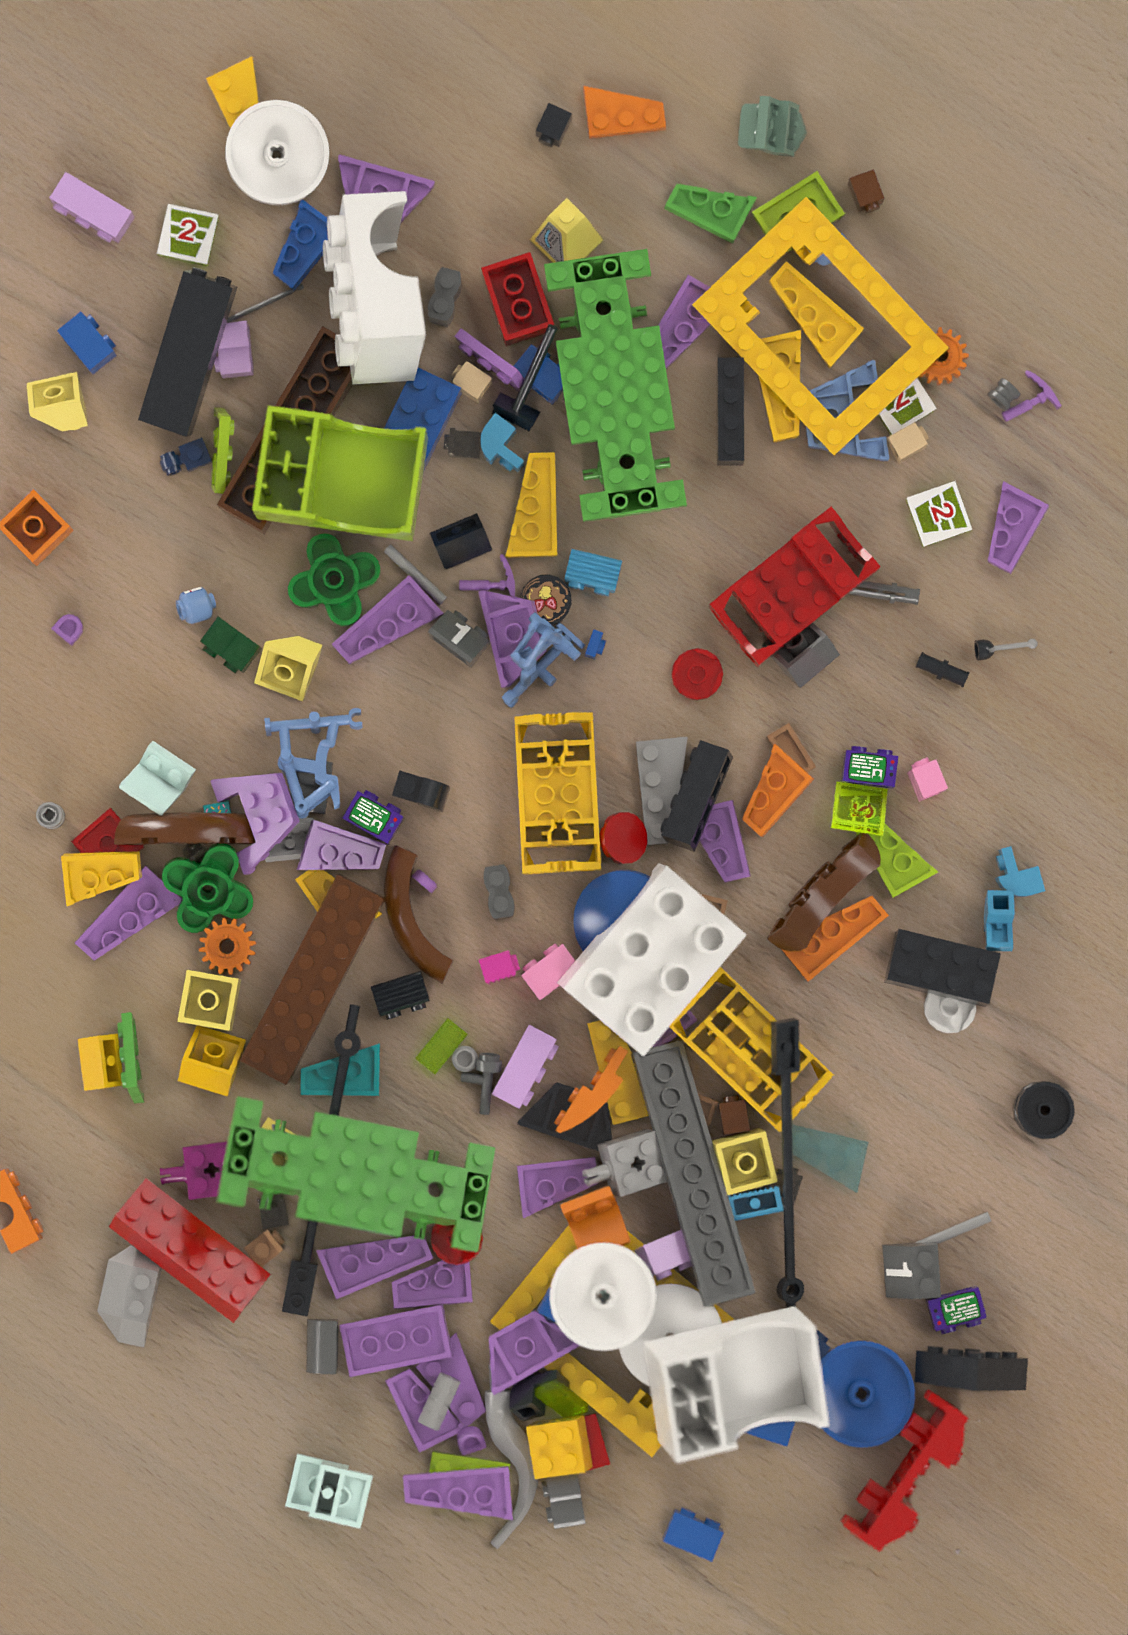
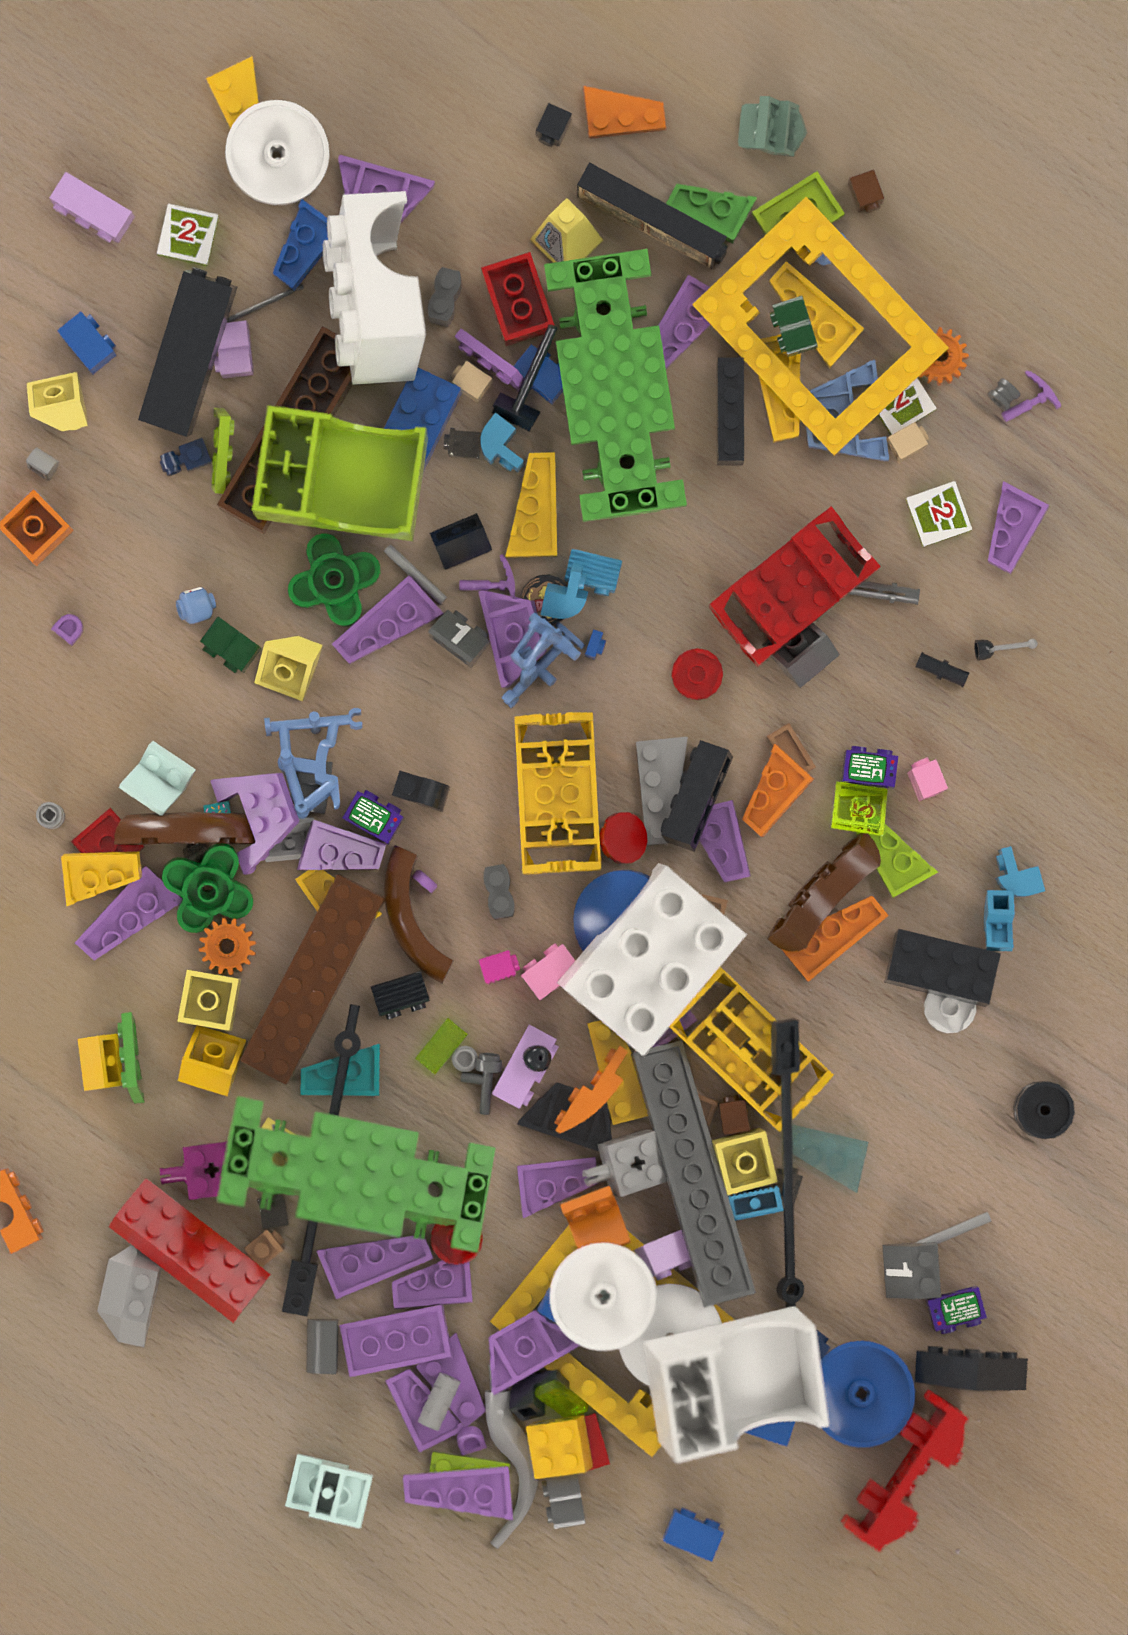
(42, 464): none -> light grey brick
(531, 1059): none -> black piece
(564, 601): none -> dark azure brick
(652, 216): none -> black brick
(794, 326): none -> dark green brick

